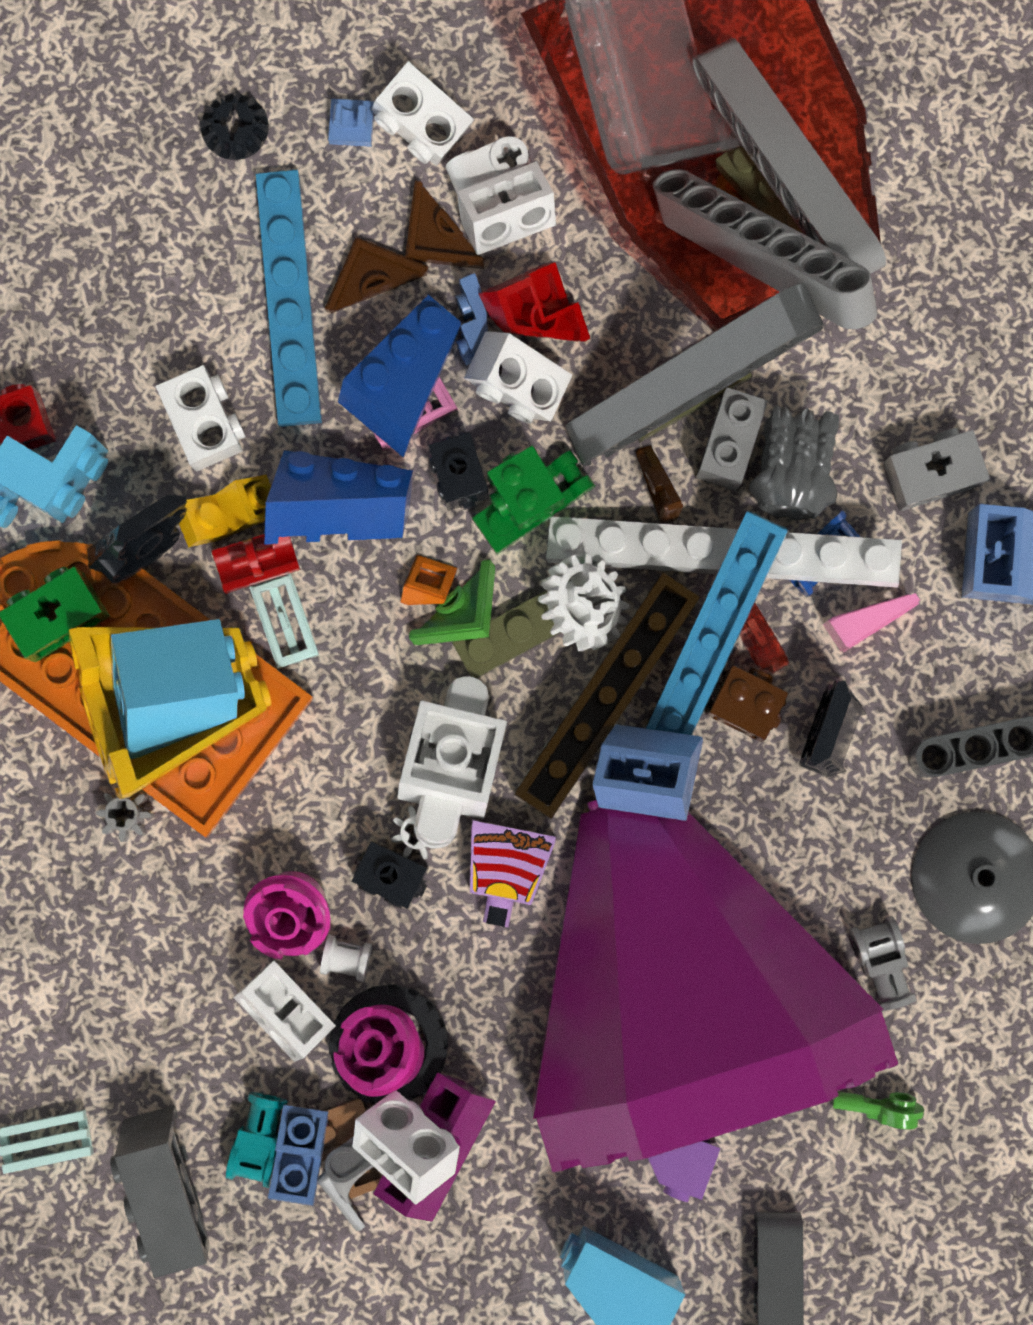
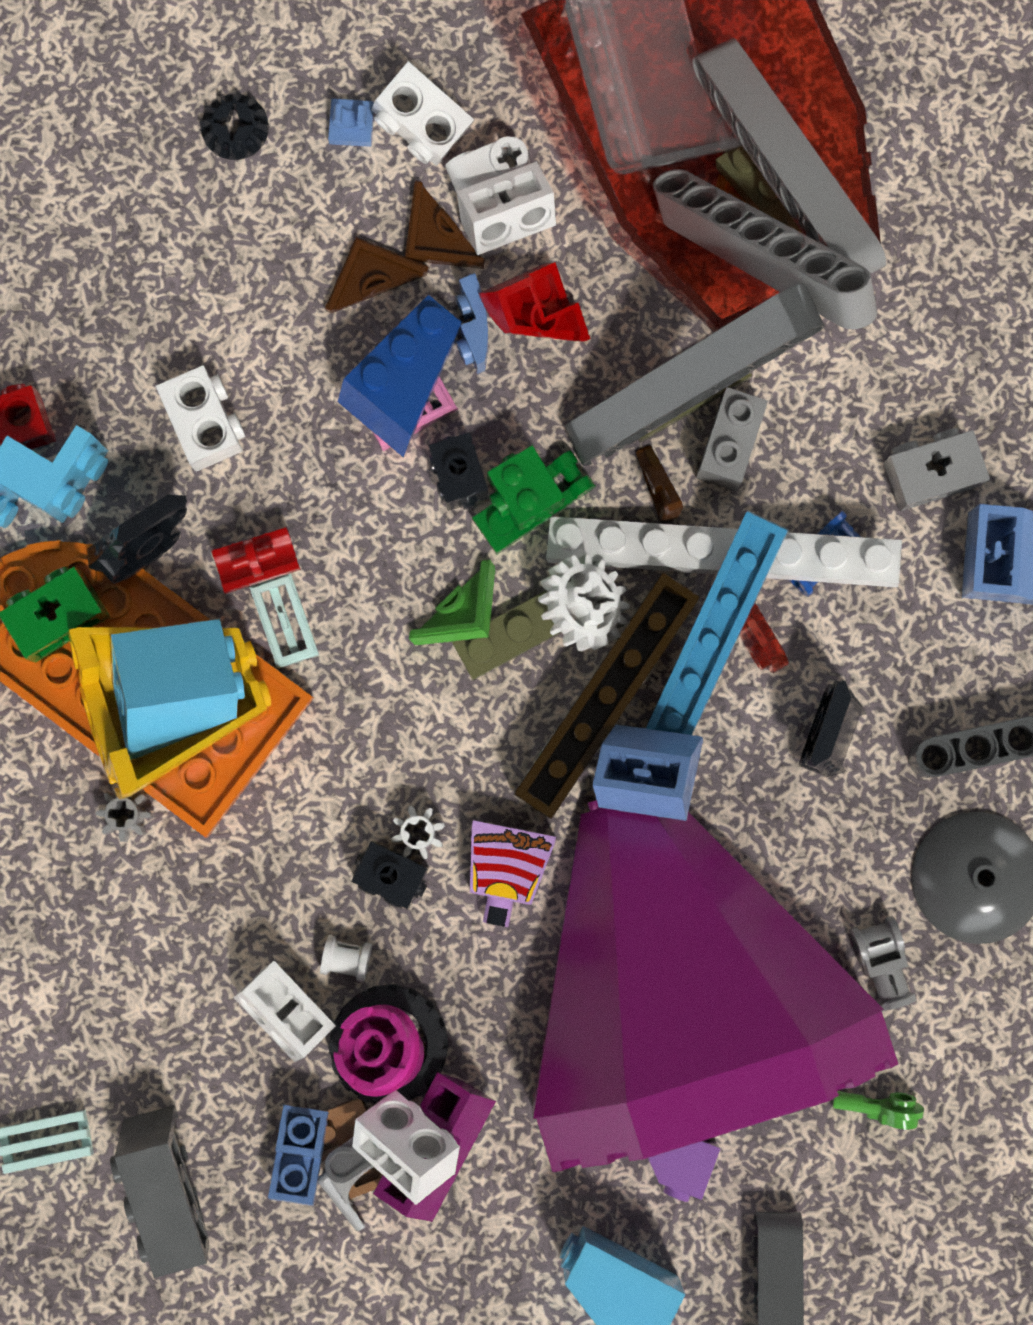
(226, 512): yellow slope -> none
(255, 1146): teal connector -> none
(287, 915): dark pink cone -> none
(288, 298): dark azure plate -> none
(336, 497): blue wedge -> none
(427, 587): orange slope -> none
(451, 761): white brick -> none
(520, 371): white brick -> none
(748, 702): reddish brown head -> none
(796, 464): dark grey piece -> none
(859, 624): bright pink slope -> none

